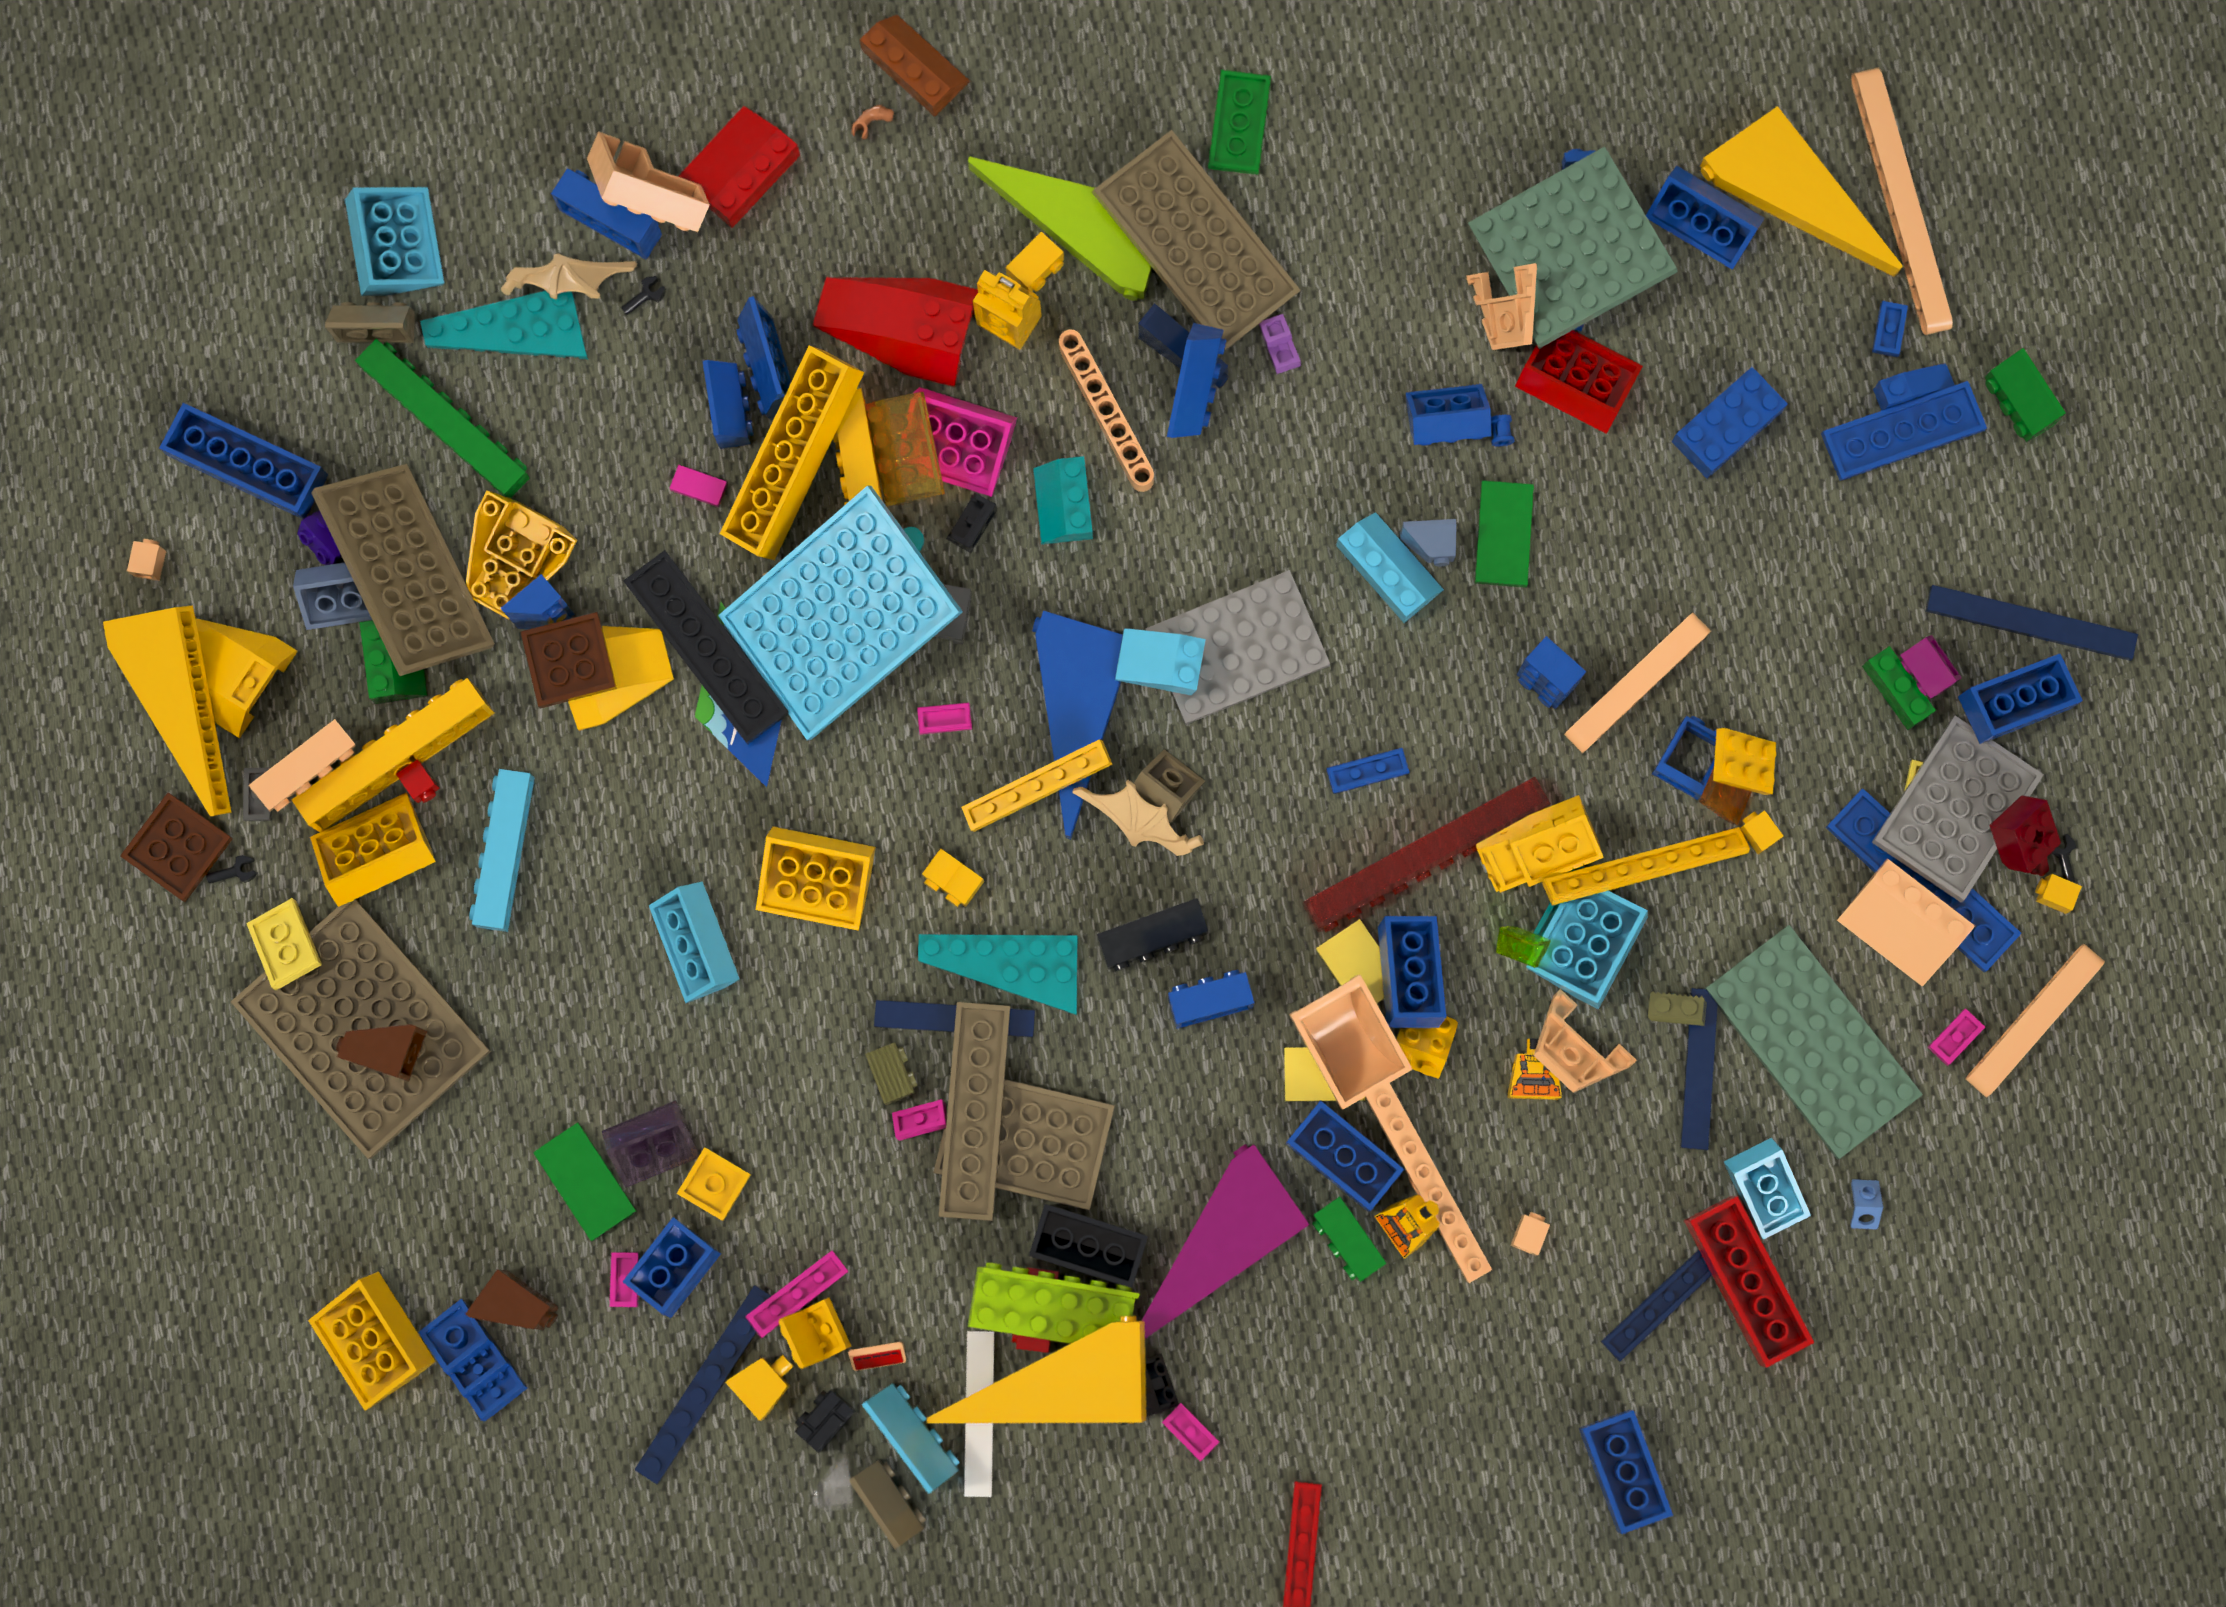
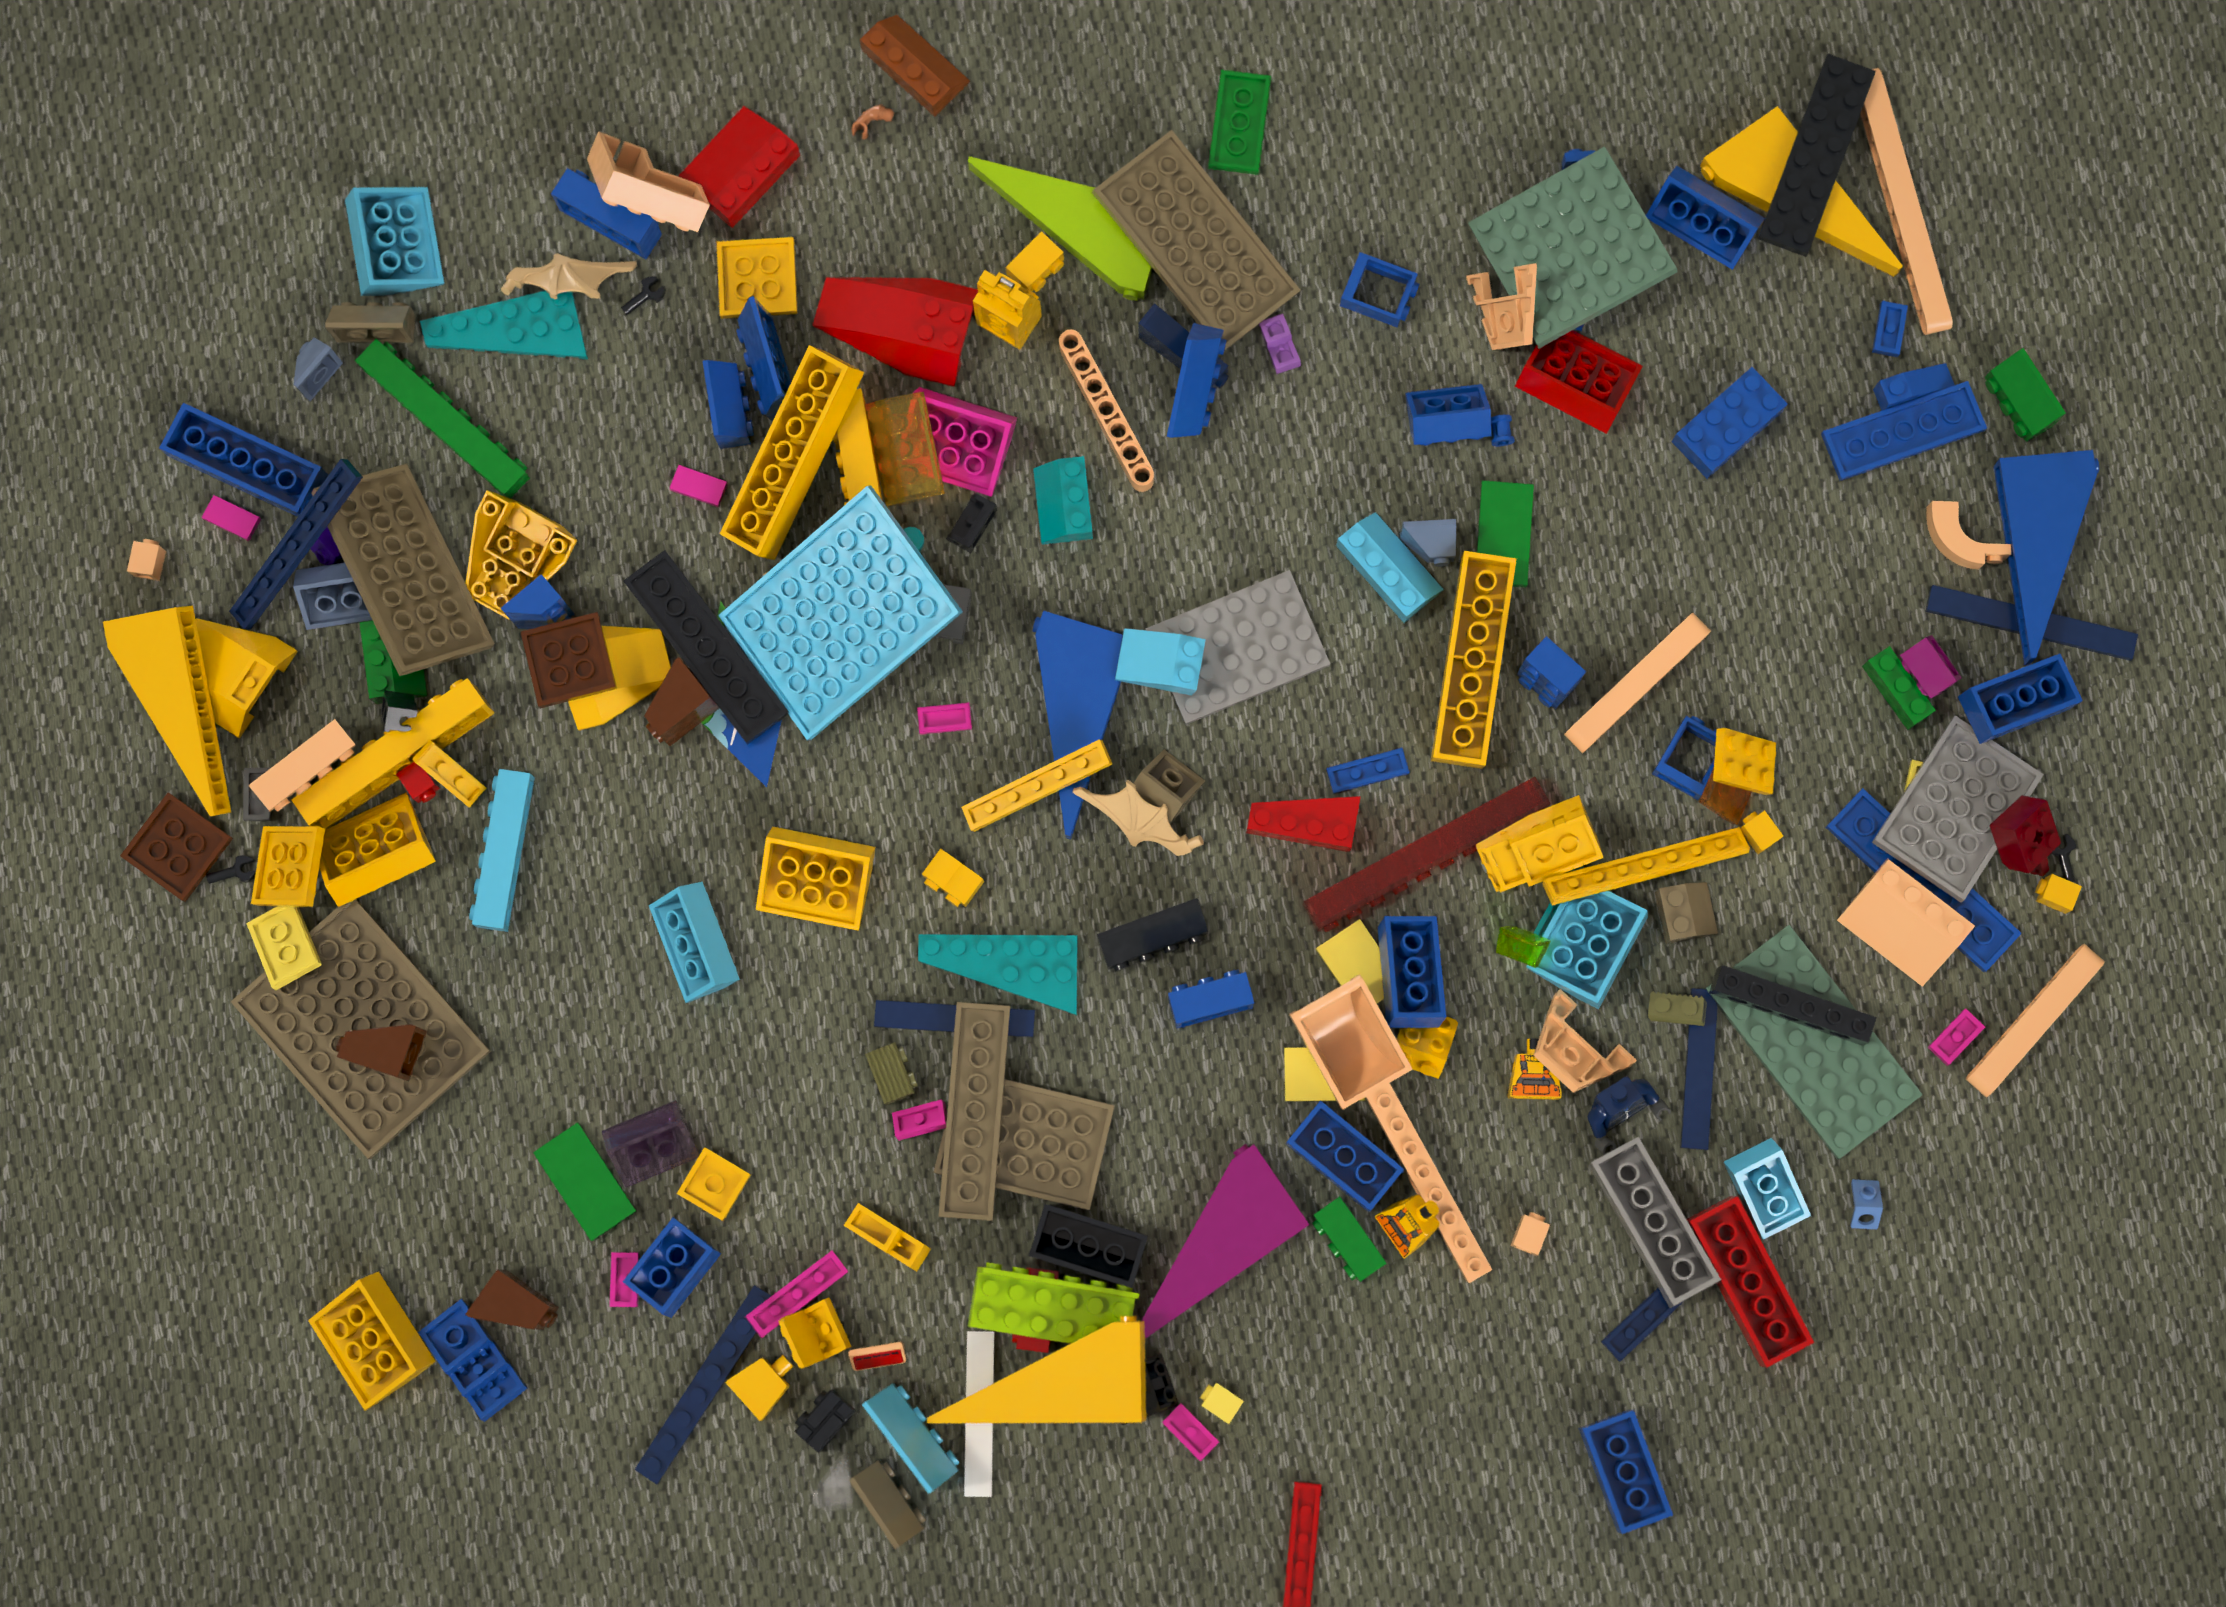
(231, 518): none -> dark pink tile
(288, 866): none -> yellow plate
(296, 544): none -> dark blue plate
(314, 367): none -> sand blue slope
(394, 707): none -> black hinge
(449, 773): none -> yellow tile
(678, 705): none -> reddish brown slope
(759, 270): none -> yellow plate
(887, 1237): none -> yellow slope
(1221, 1402): none -> light yellow brick
(1310, 821): none -> red wedge
(1387, 270): none -> blue window
(1473, 660): none -> yellow brick
(1620, 1103): none -> dark blue torso
(1654, 1222): none -> light grey brick
(1685, 912): none -> dark tan slope
(1792, 1005): none -> black brick
(1816, 155): none -> black plate
(1955, 544): none -> light nougat arch
(2040, 516): none -> blue slope

